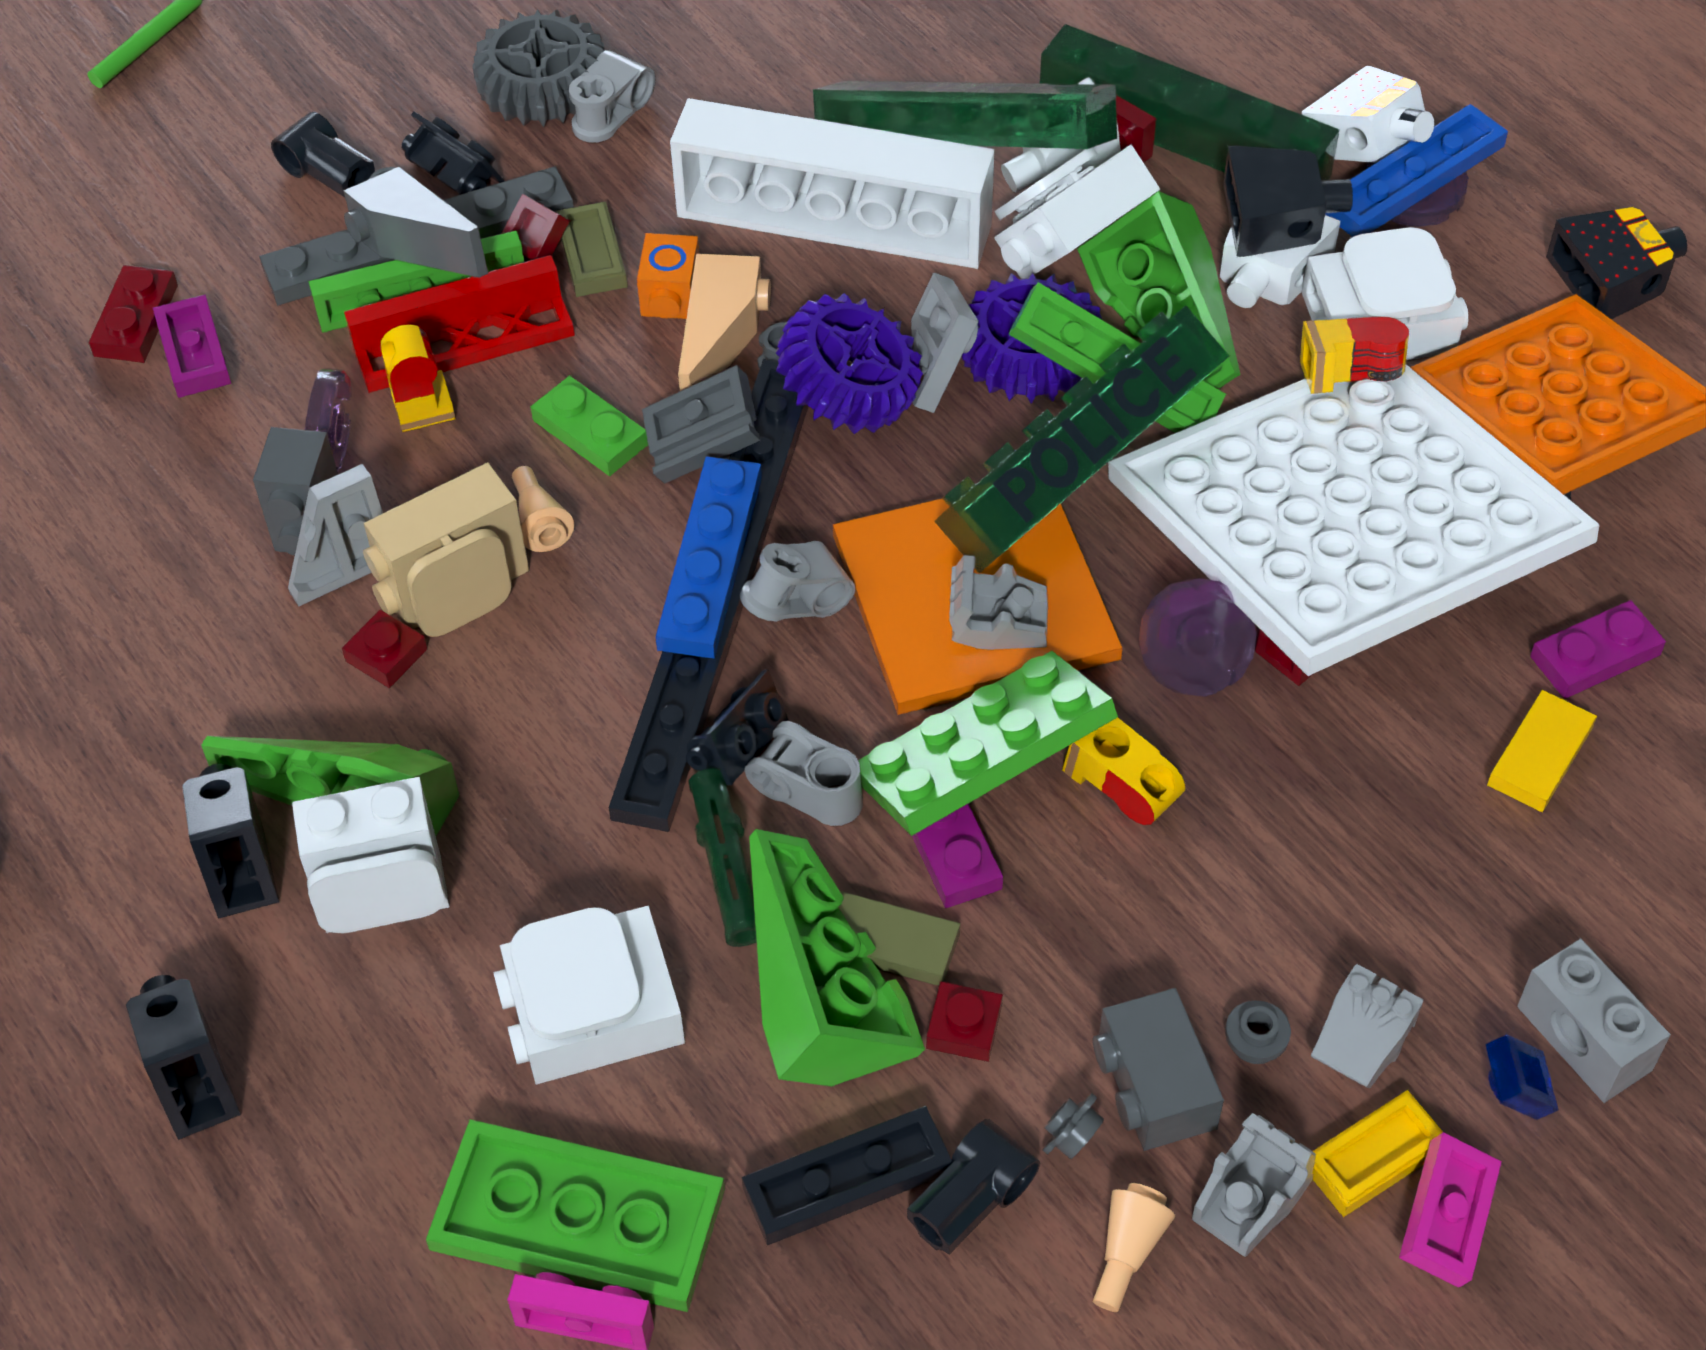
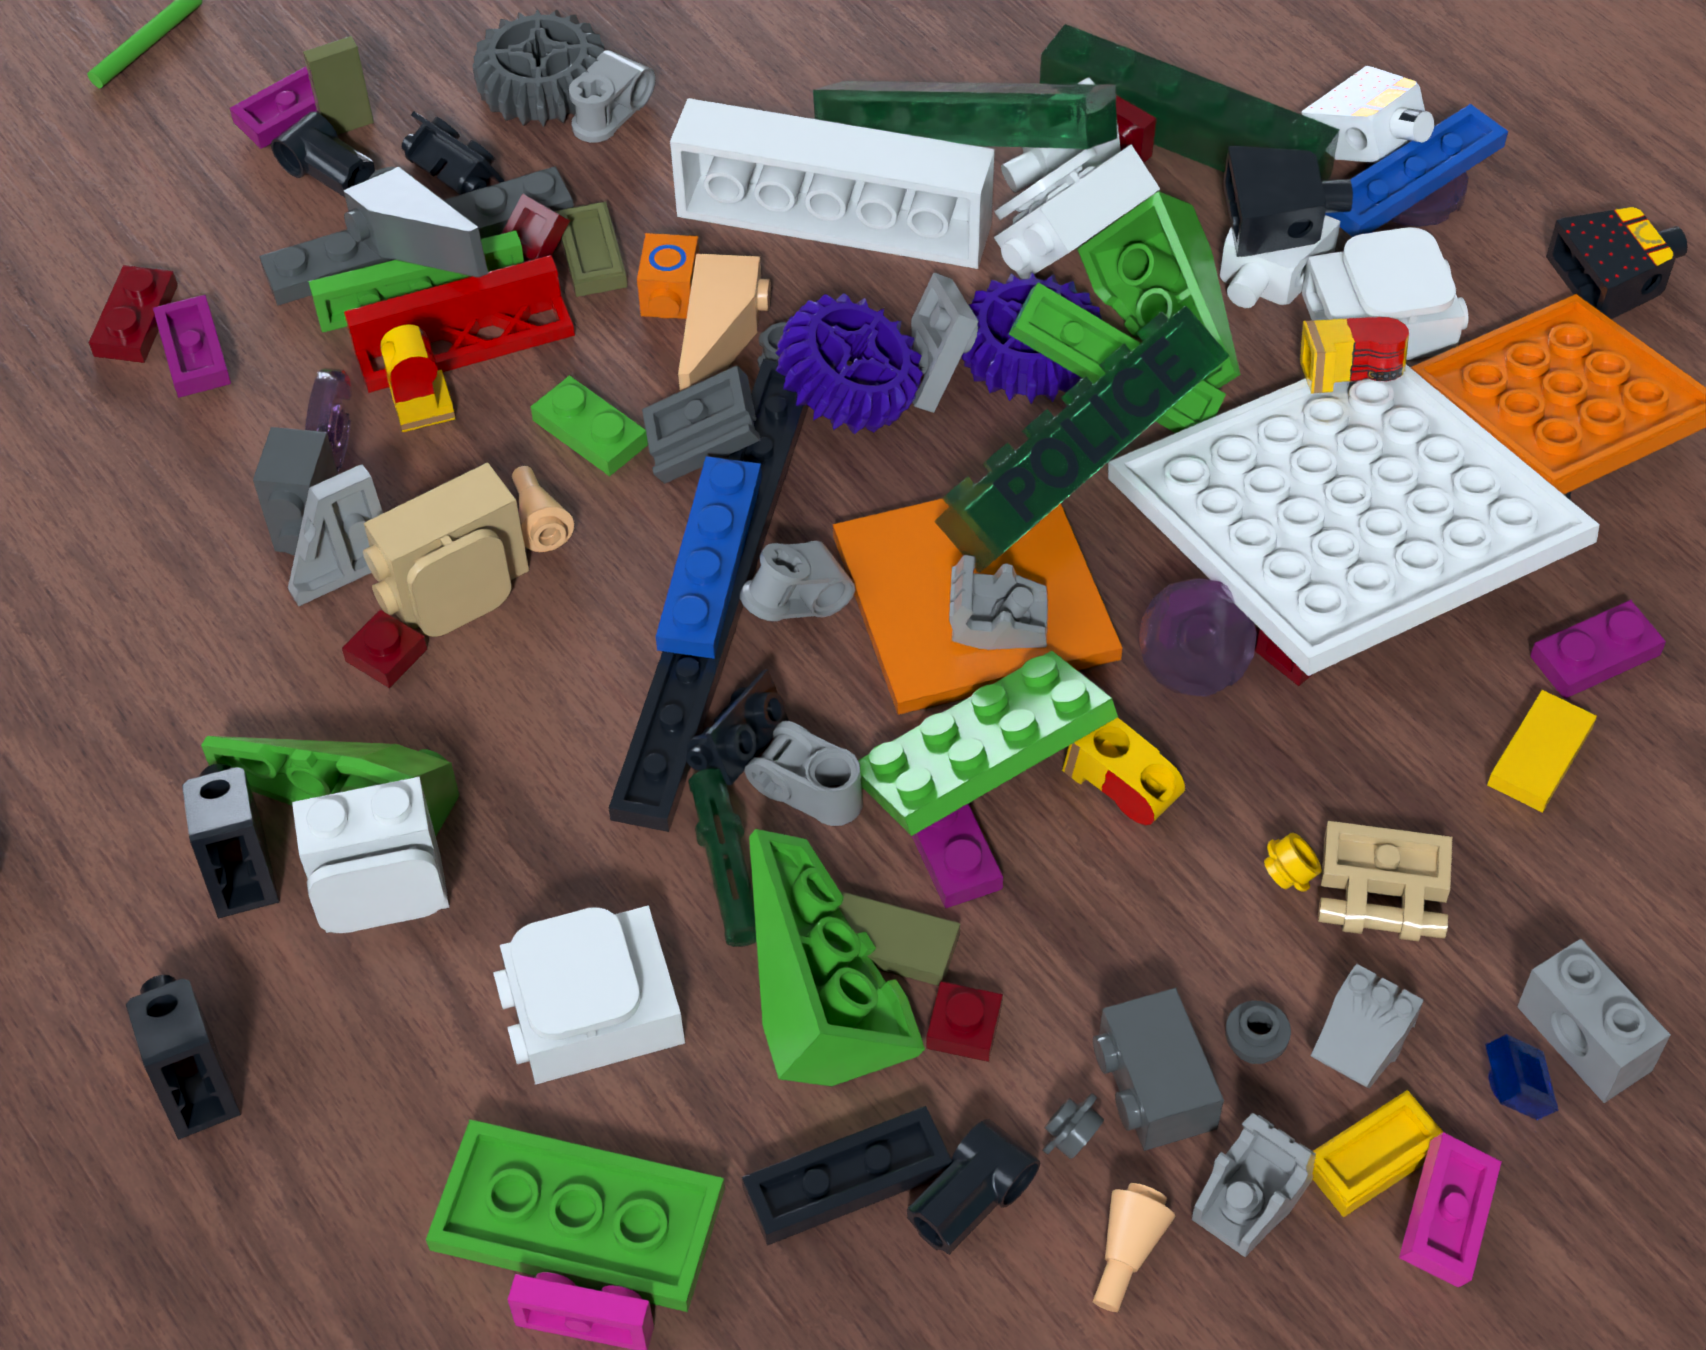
(275, 108): none -> magenta plate
(339, 84): none -> olive tile
(1292, 862): none -> yellow plate
(1388, 864): none -> tan plate

